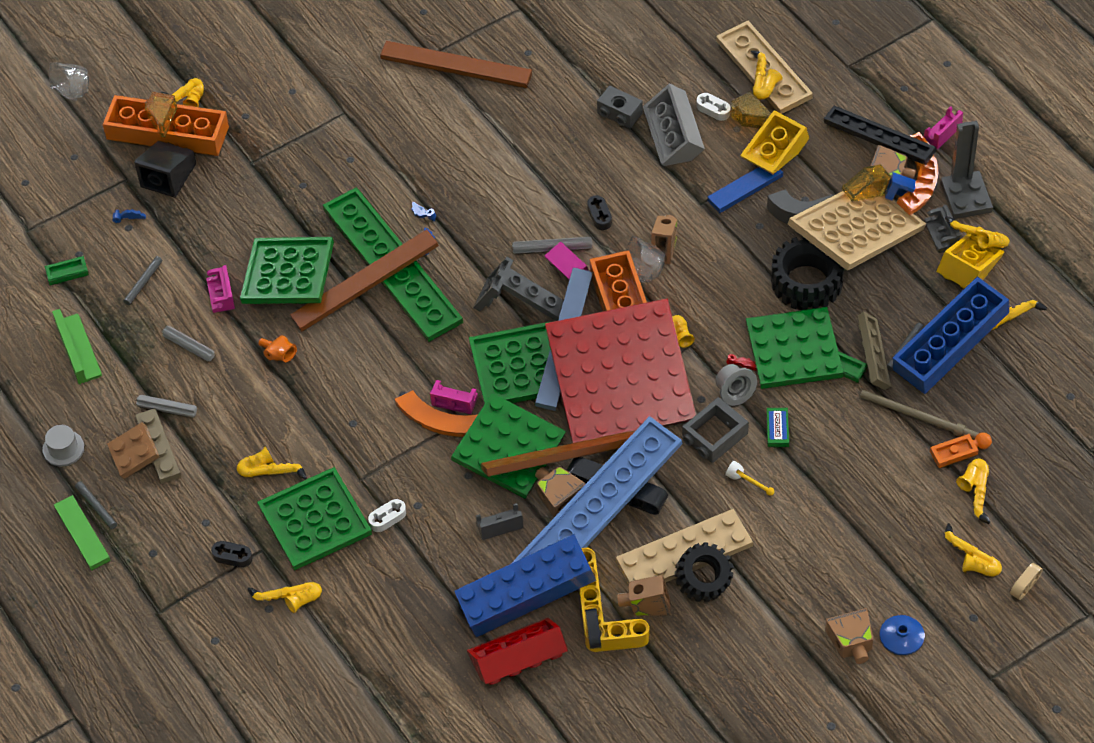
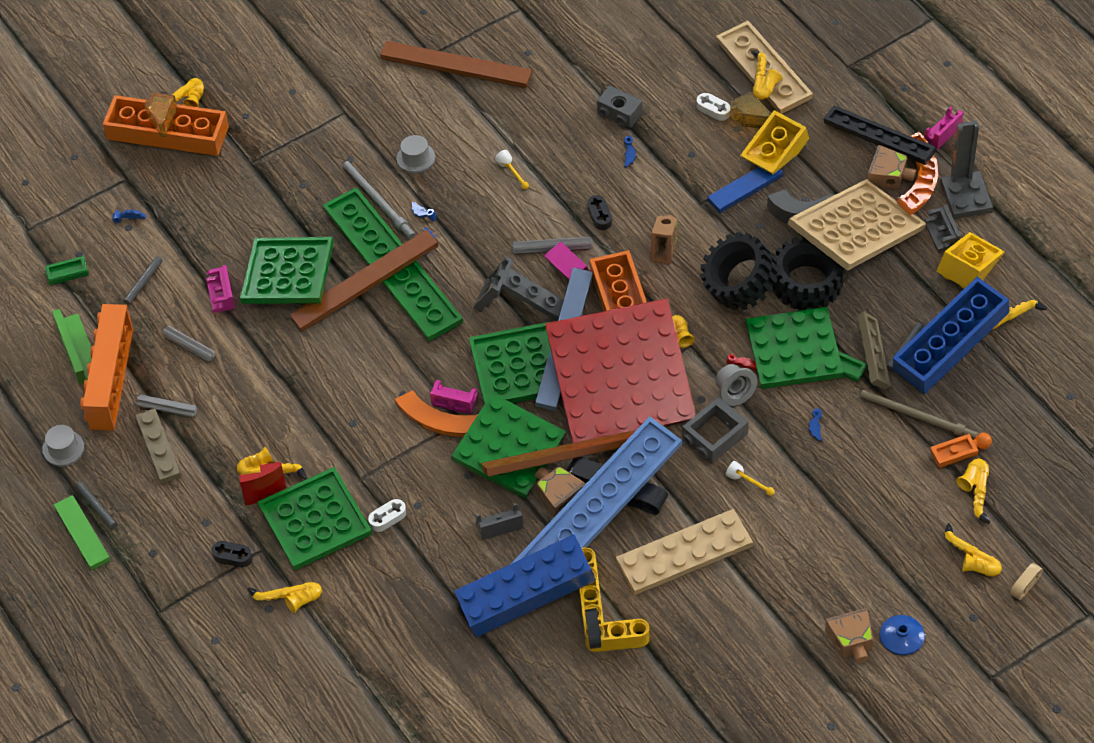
(69, 79): clear helmet -> none
(107, 367): none -> orange brick
(133, 450): medium nougat plate -> none
(165, 168): black slope -> none
(262, 484): none -> red slope
(279, 349): orange piece -> none
(399, 222): none -> light grey bar
(415, 155): none -> light grey piece
(504, 160): none -> hinge
(518, 651): red slope -> none
(630, 153): none -> blue piece
(646, 259): clear helmet -> none
(647, 597): medium nougat torso -> none
(673, 126): light grey slope -> none
(716, 560): black tyre -> none
(725, 258): none -> black tyre
(777, 427): tile -> none
(814, 424): none -> blue piece
(867, 183): clear yellow slope -> none
(899, 185): blue panel -> none
(985, 238): yellow piece -> none

